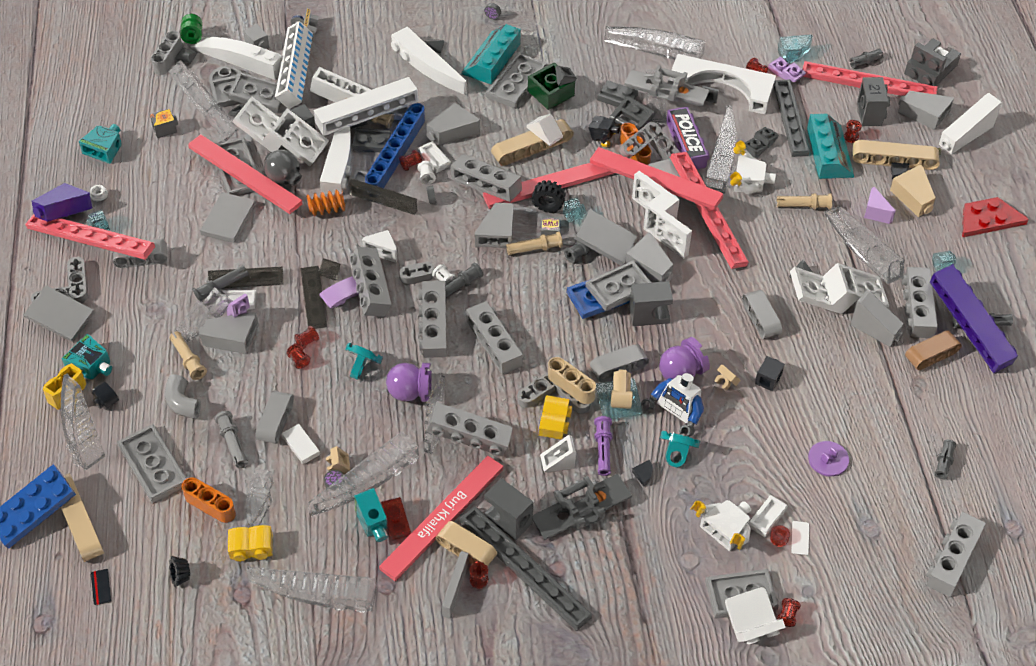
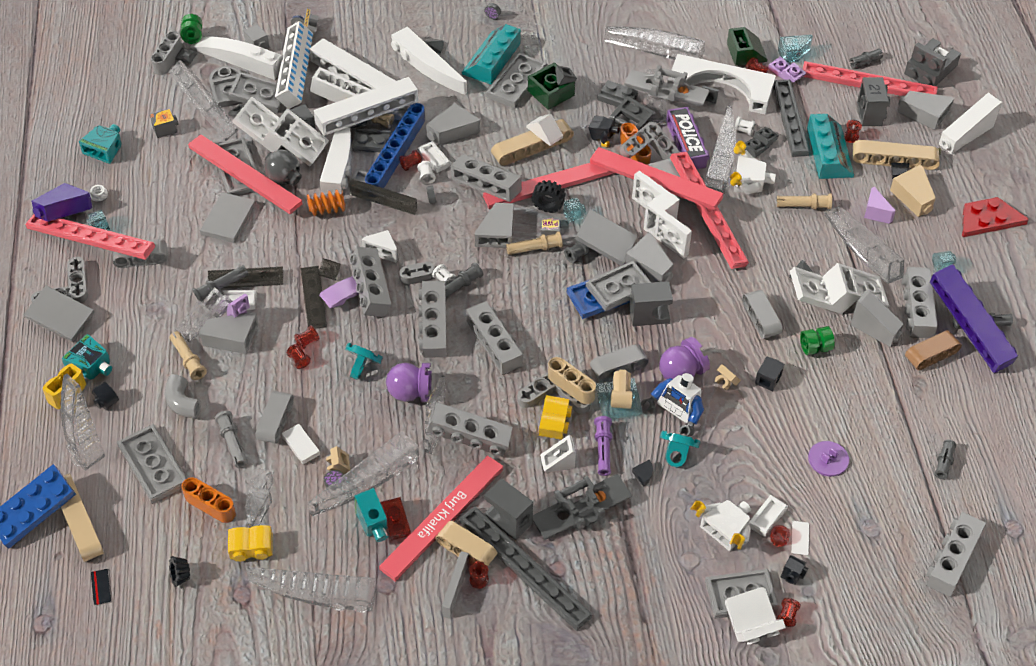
(344, 64): none -> white brick
(744, 46): none -> slope
(744, 126): none -> white bush
(794, 569): none -> black plate
(817, 340): none -> green wheel

